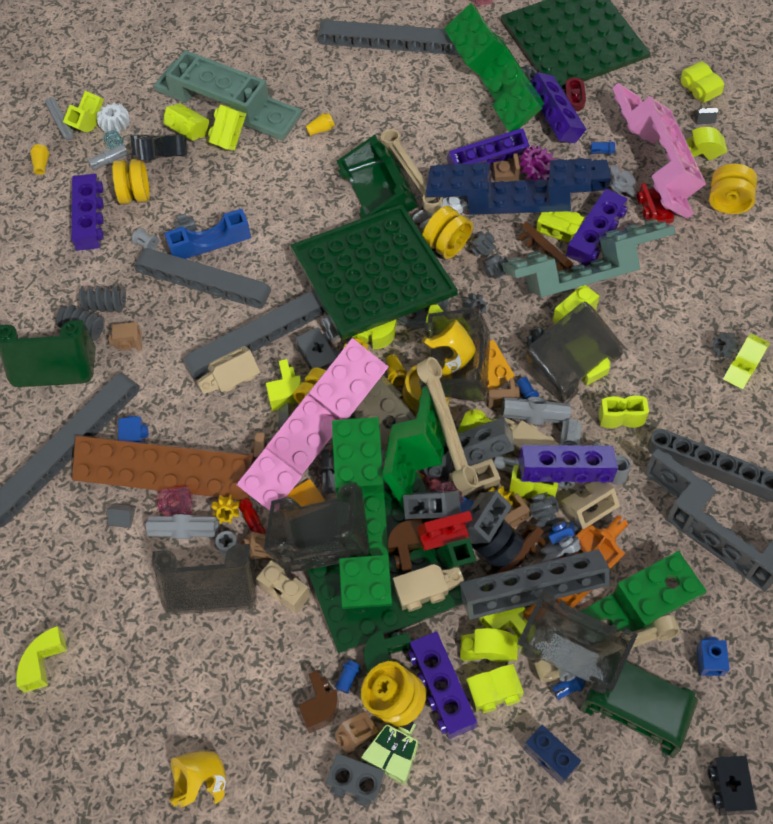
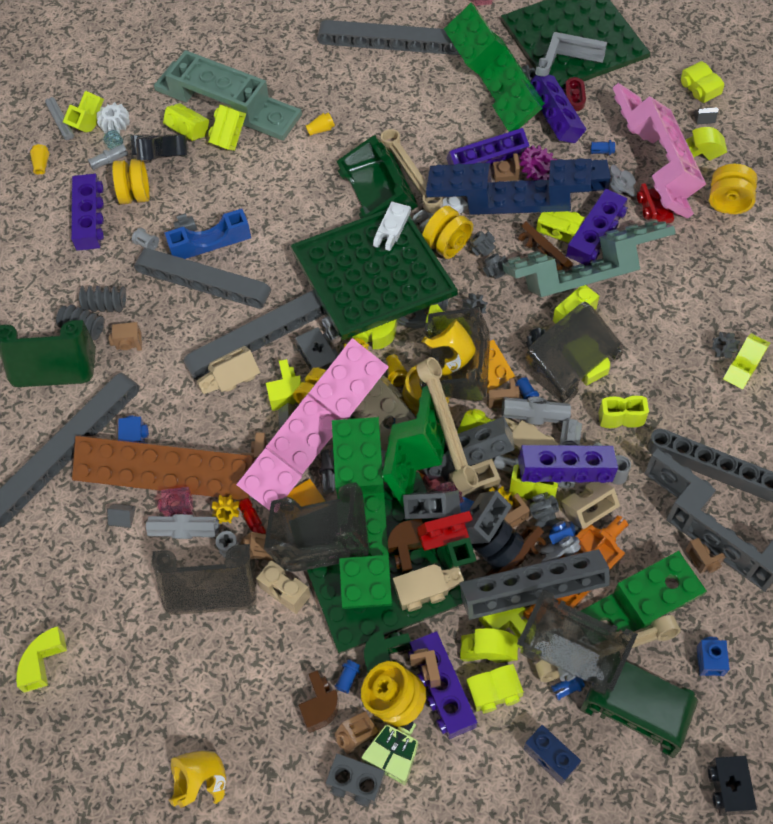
(392, 225): none -> white hinge
(430, 670): none -> medium nougat bracket
(571, 46): none -> light grey hinge
(701, 557): none -> medium nougat bracket

